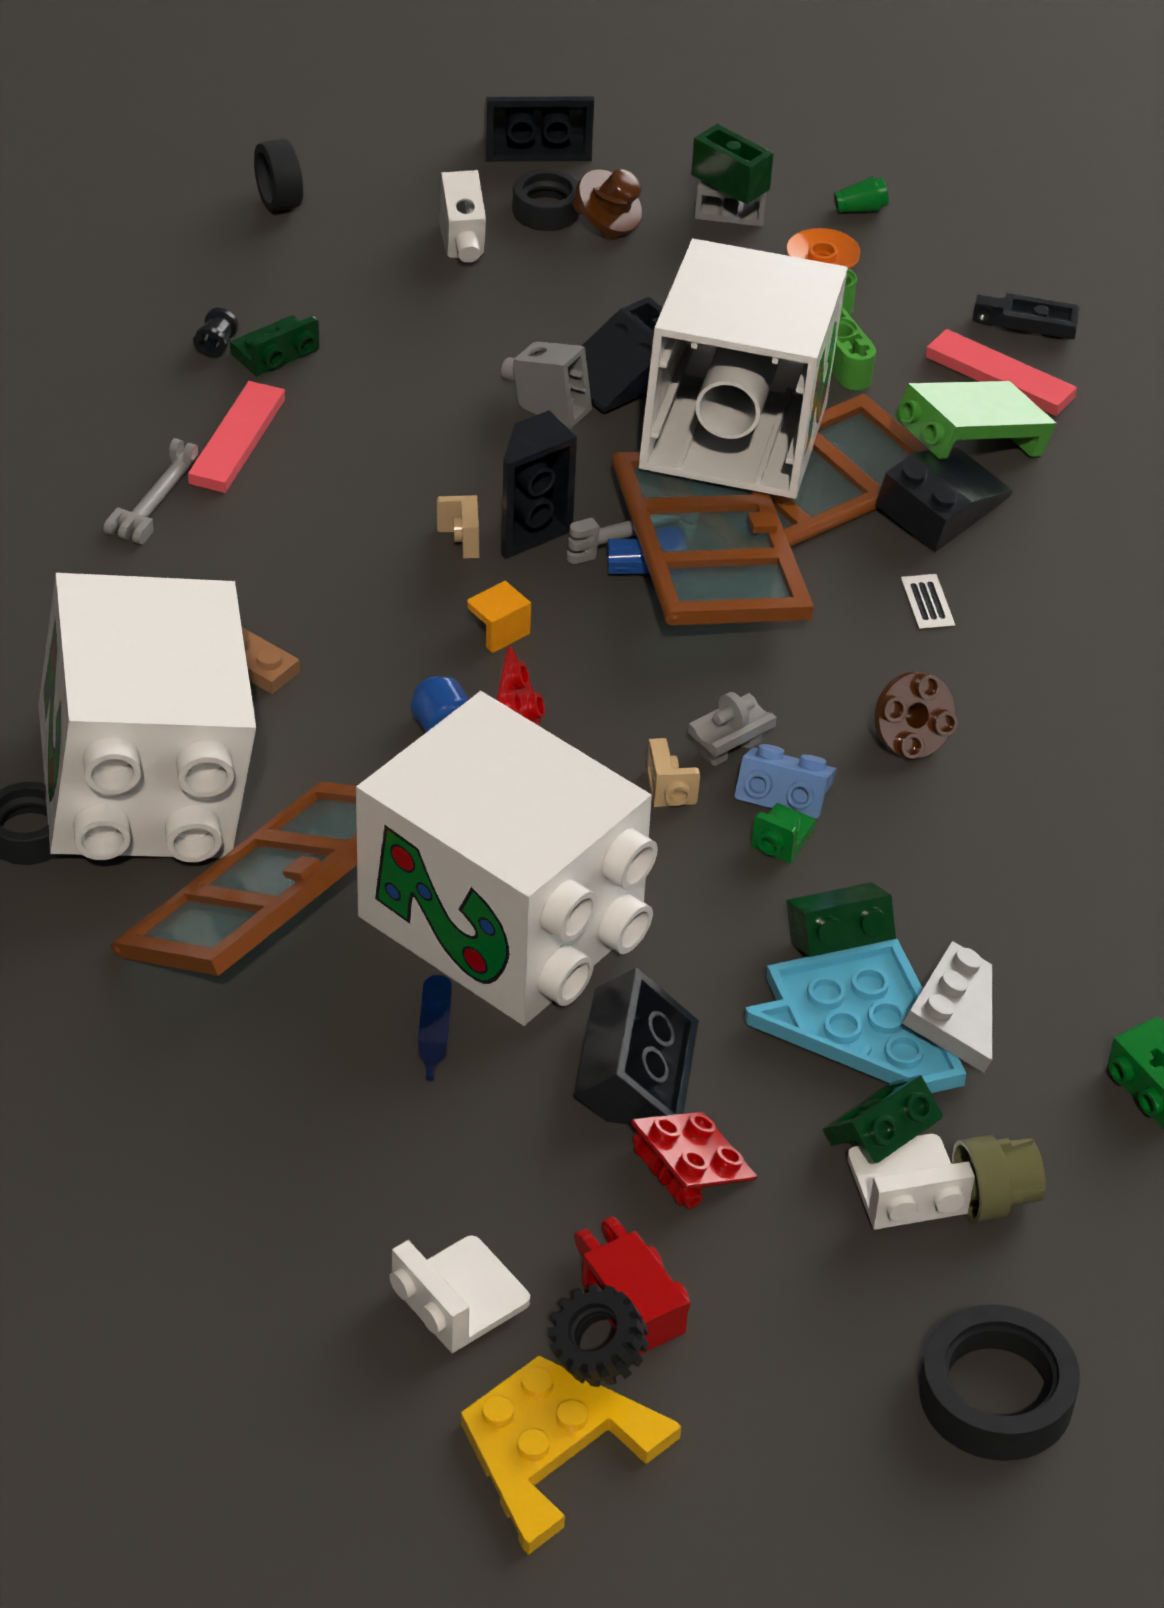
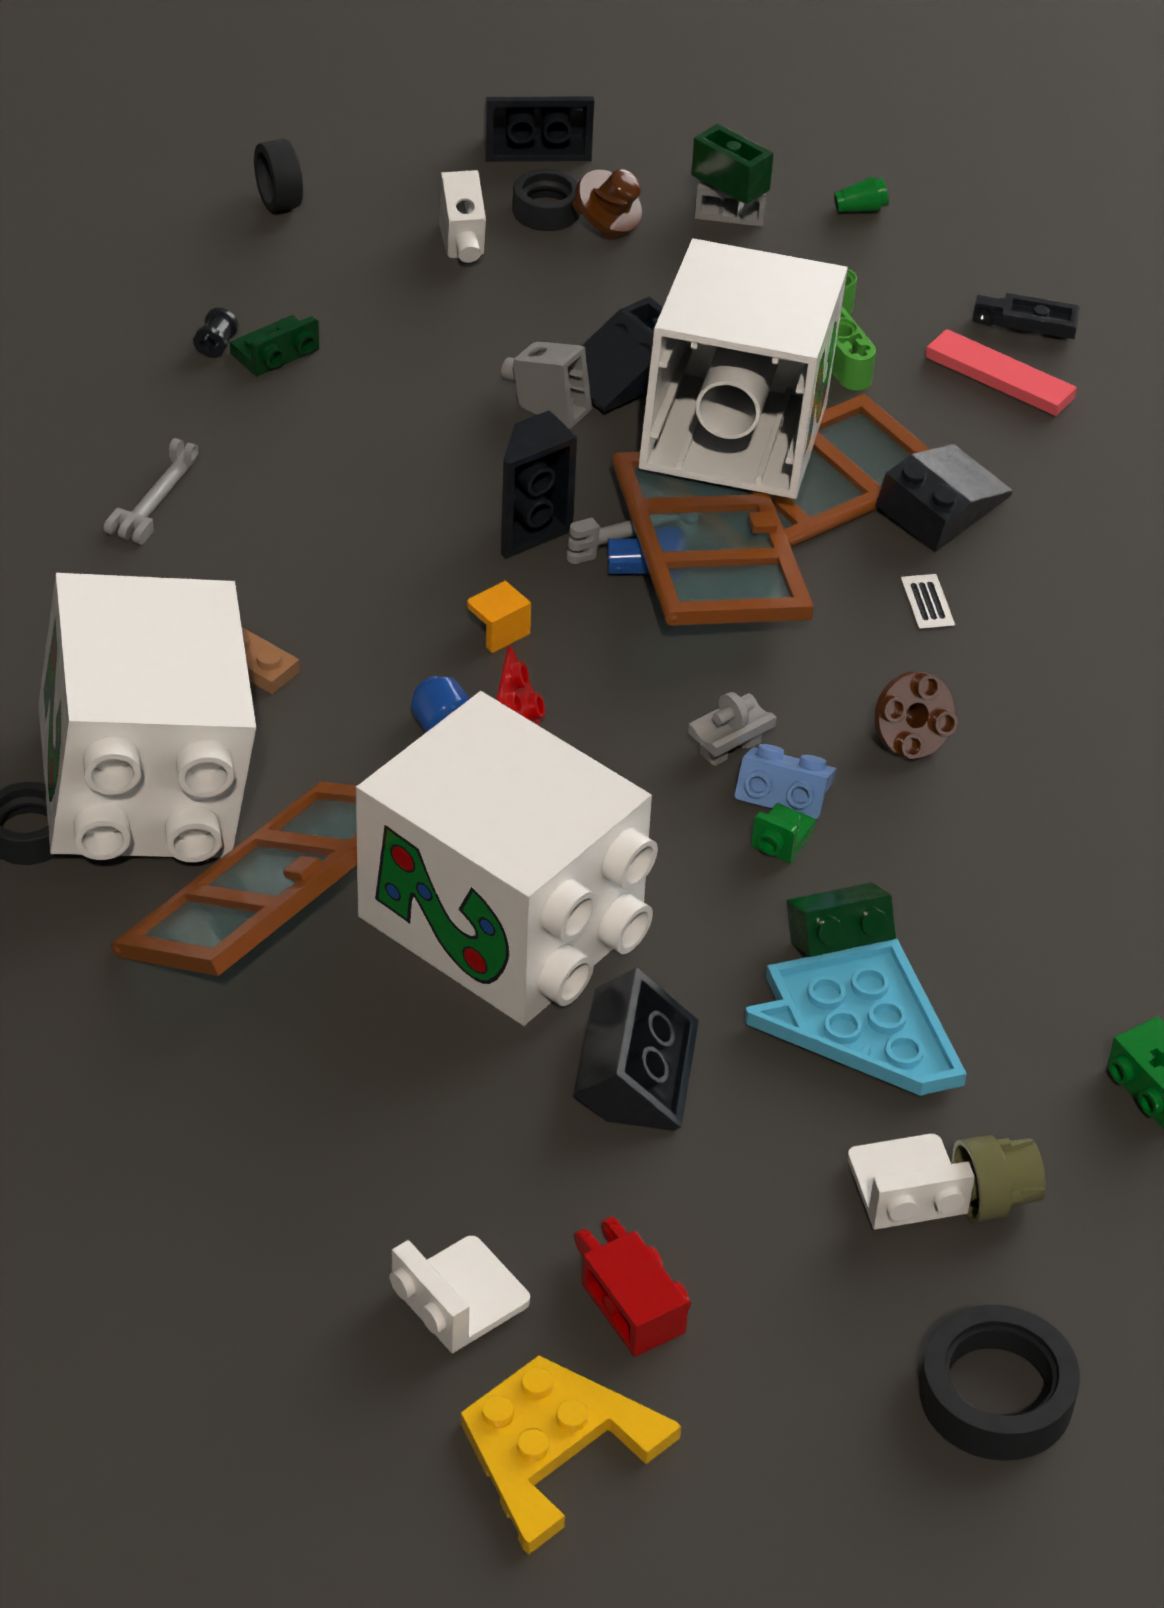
(236, 437): coral tile -> none
(434, 1022): clear blue piece -> none
(460, 516): tan bracket -> none
(617, 1354): black tyre -> none
(667, 781): tan bracket -> none
(688, 1155): red hinge -> none
(824, 246): orange dish -> none
(887, 1119): dark green bracket -> none
(957, 1007): wing -> none
(973, 410): panel -> none

